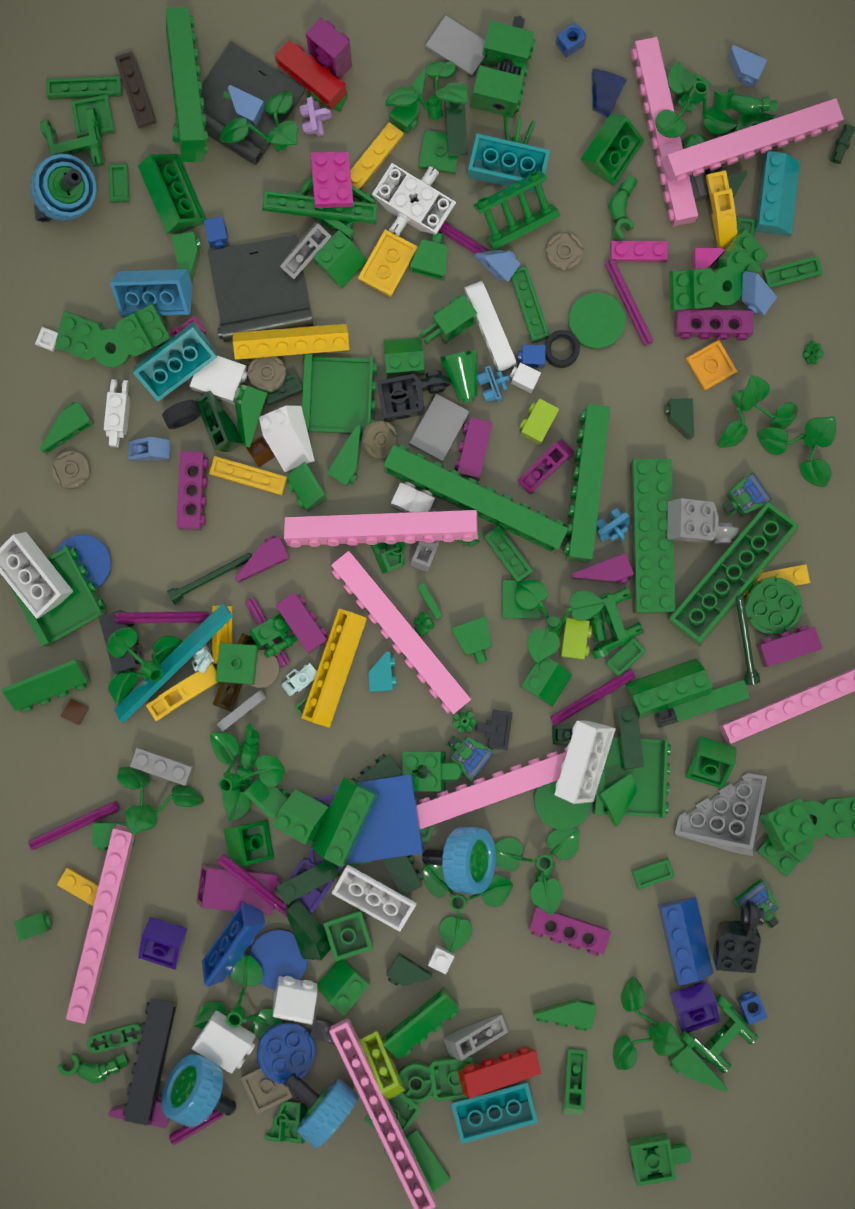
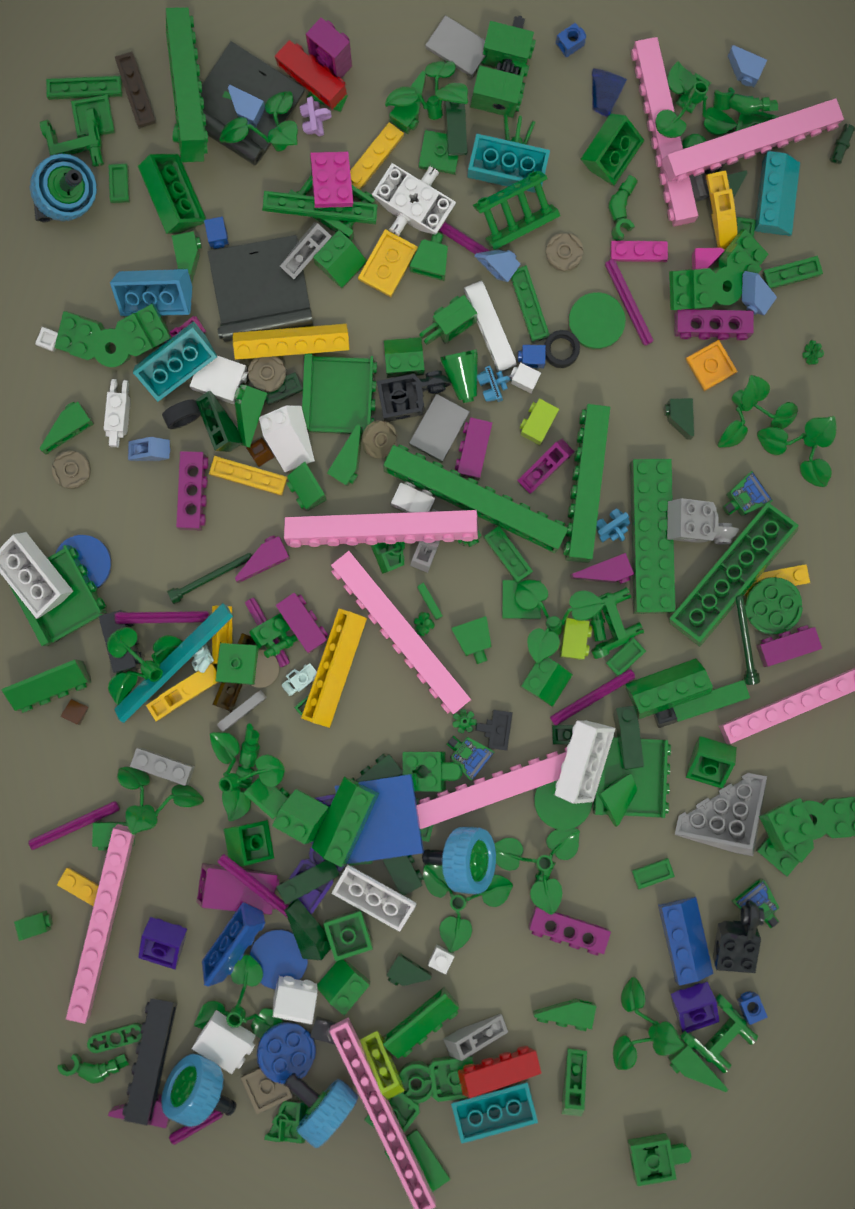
(381, 674): teal slope -> none

